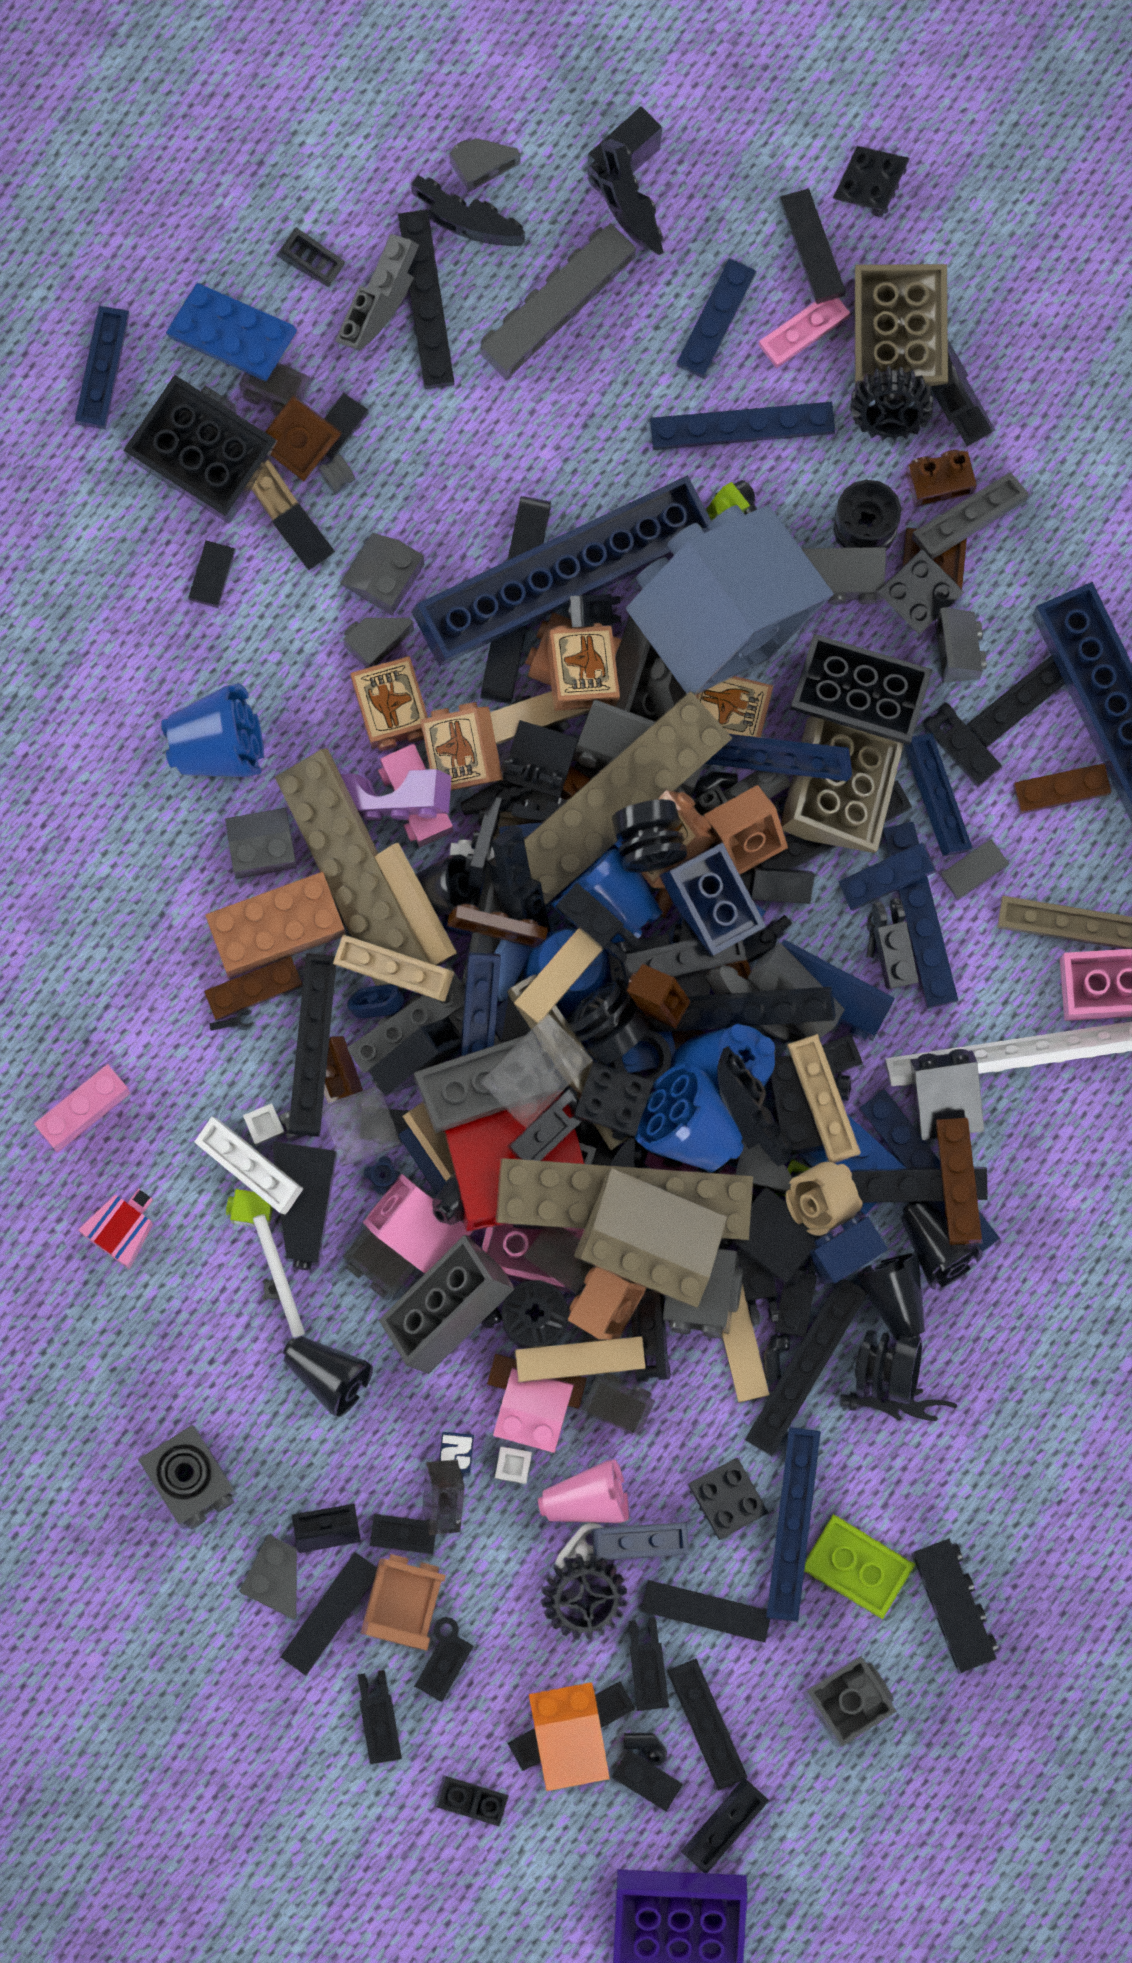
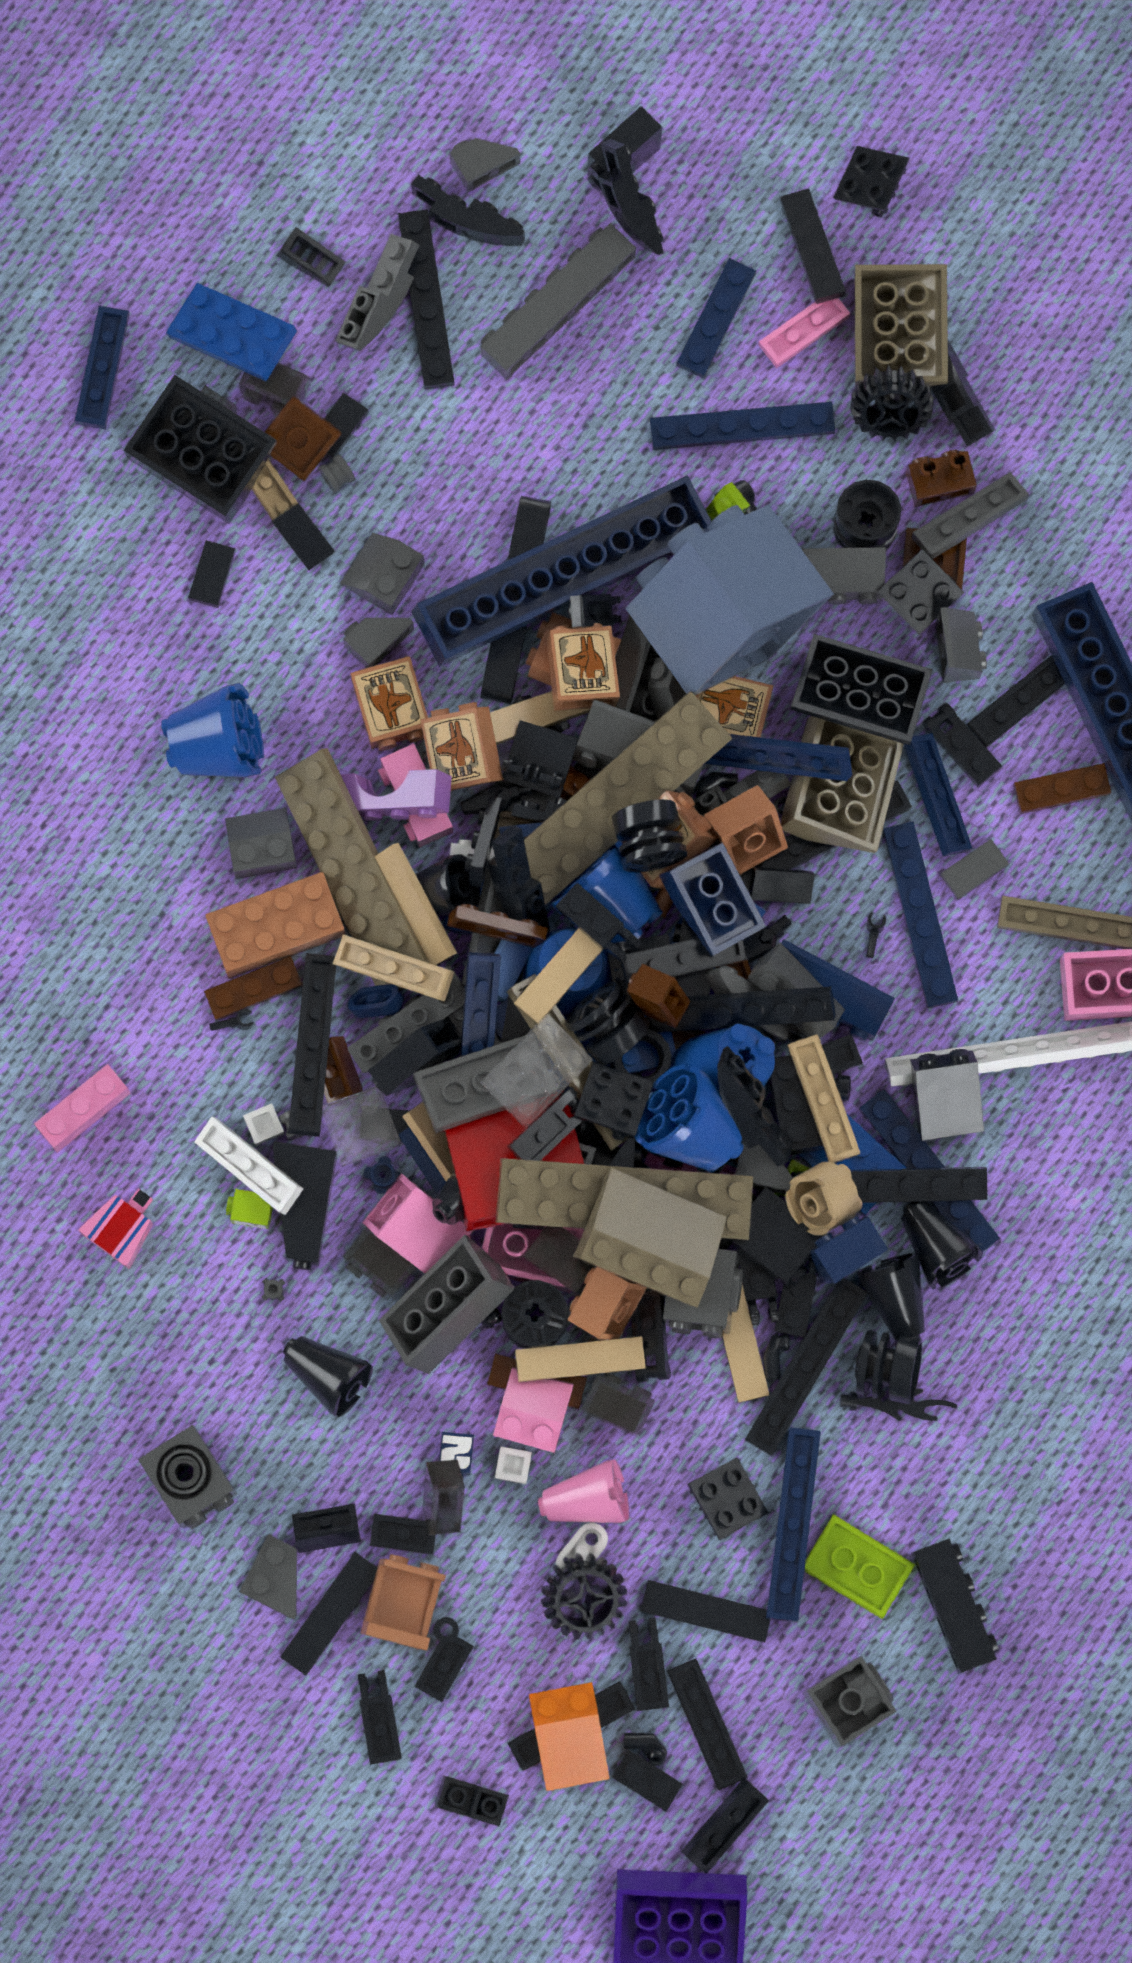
(278, 1275): white bar -> none
(640, 1541): dark blue tile -> none
(887, 876): dark blue plate -> none
(894, 945): black hinge -> none
(958, 1181): reddish brown plate -> none

